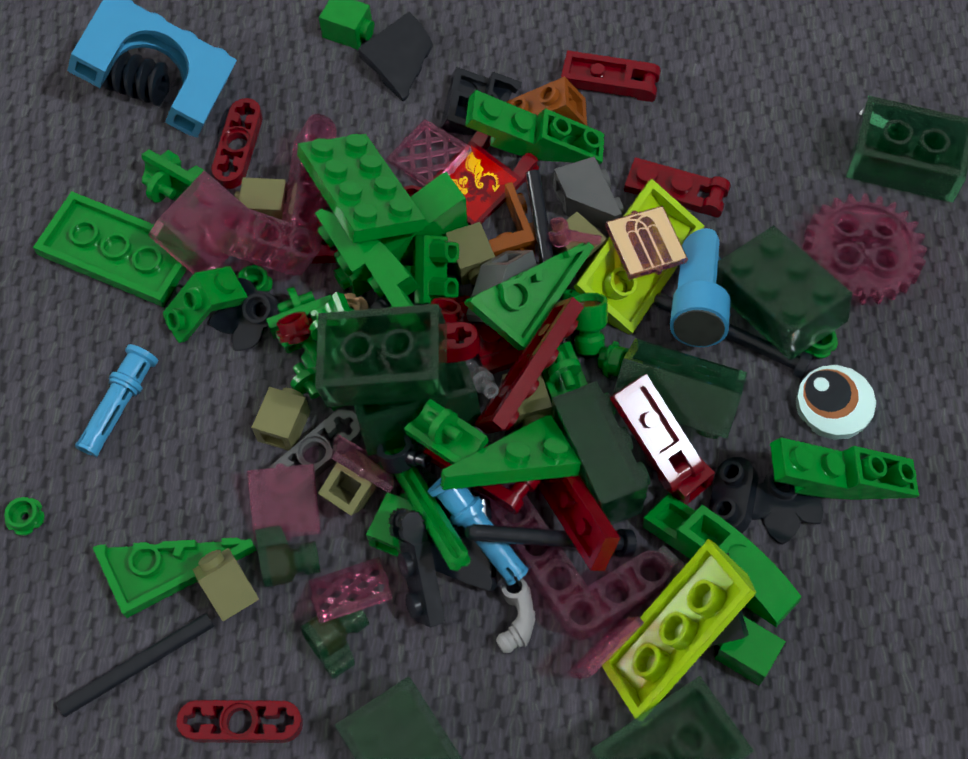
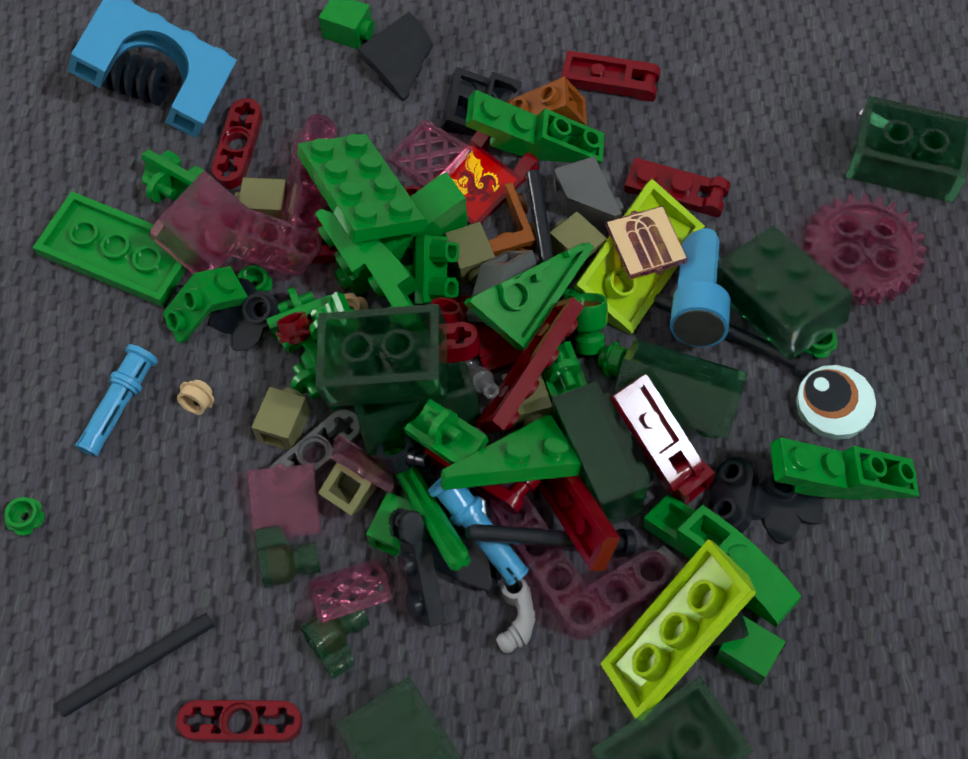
(151, 572): green wing -> none
(198, 392): none -> tan plate
(224, 583): olive brick -> none
(565, 235): clear pink hand -> none
(605, 648): clear pink window -> none

